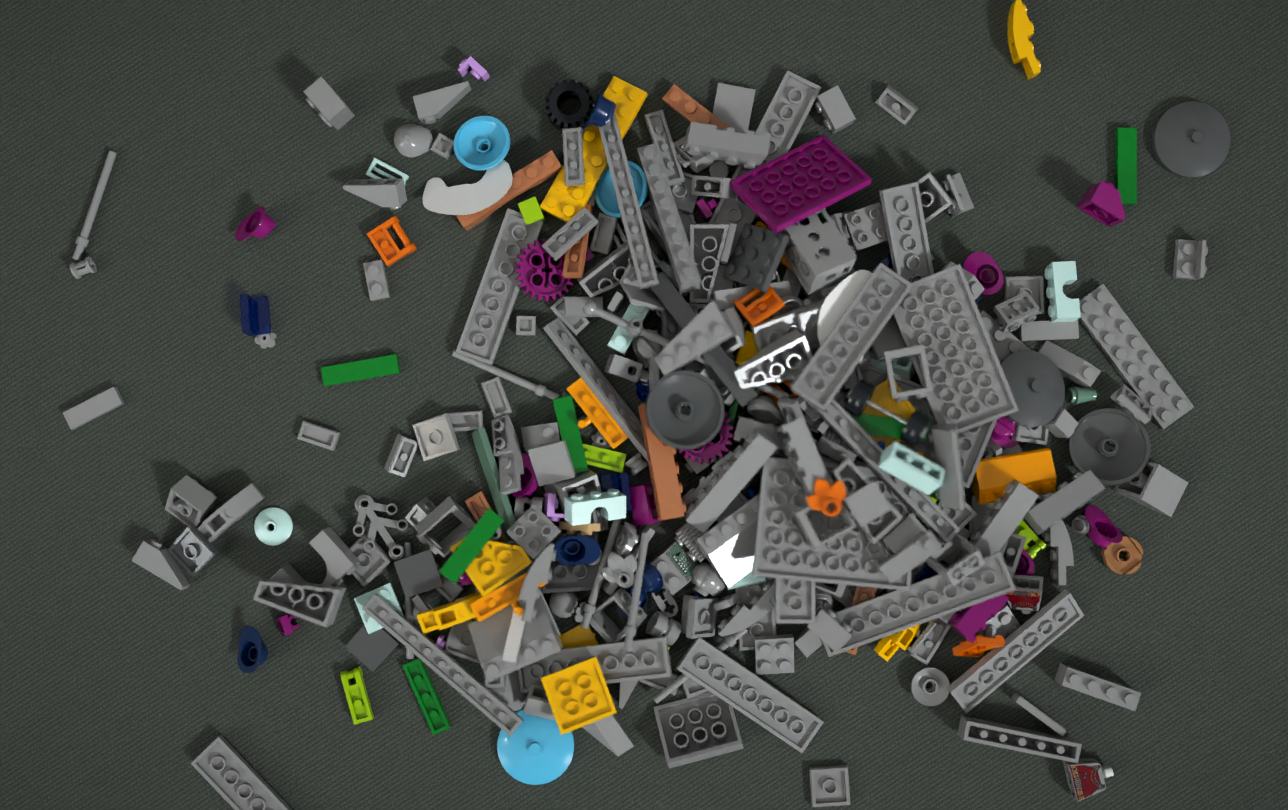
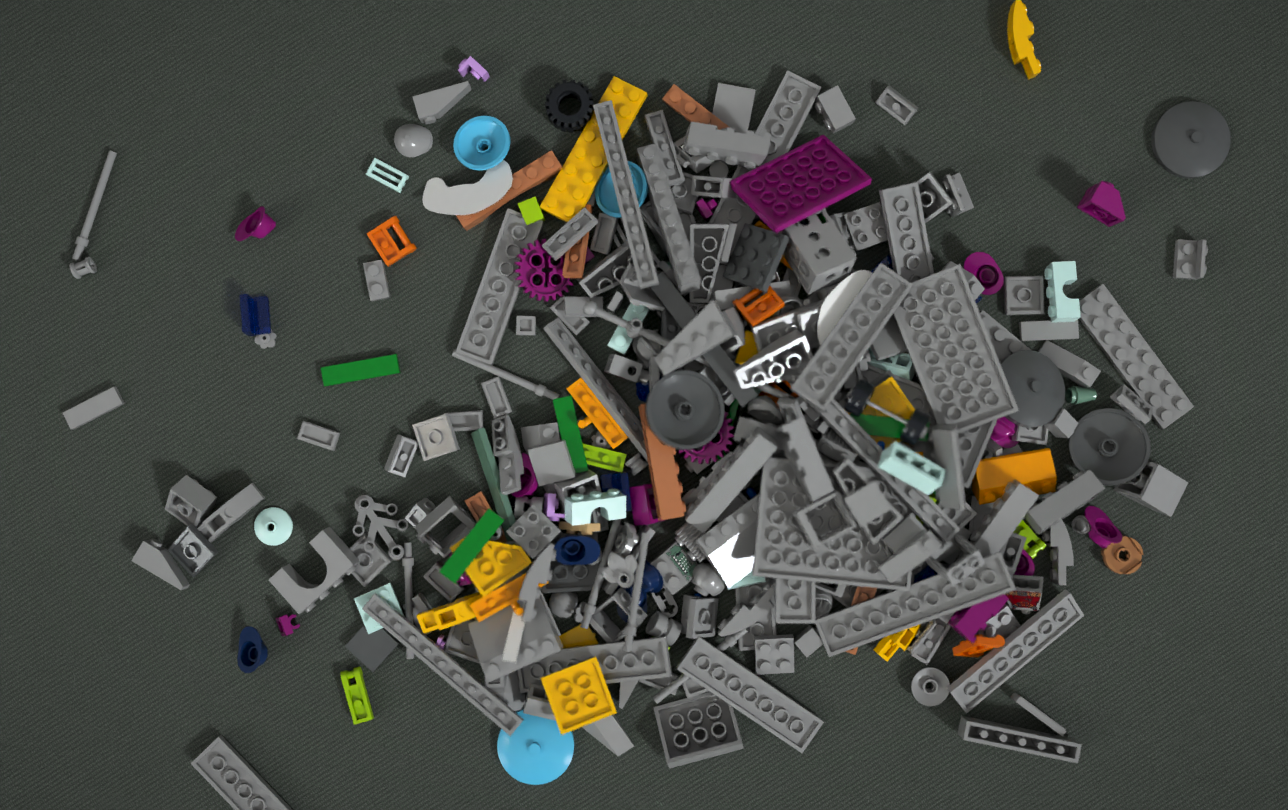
(305, 600): light grey wedge -> none
(328, 104): light grey brick -> none
(379, 191): light grey slope -> none
(418, 573): dark grey tile -> none
(426, 695): green tile -> none
(442, 146): light grey tile -> none
(573, 156): light grey tile -> none
(601, 113): dark blue piece -> none
(726, 602): light grey tile -> none
(827, 494): orange plate -> none
(829, 785): light grey tile -> none
(830, 629): light grey brick -> none
(904, 352): light grey window -> none
(1016, 311): light grey bracket -> none
(1086, 777): torso -> none
(1097, 687): light grey arch -> none
(1126, 164): green tile -> none

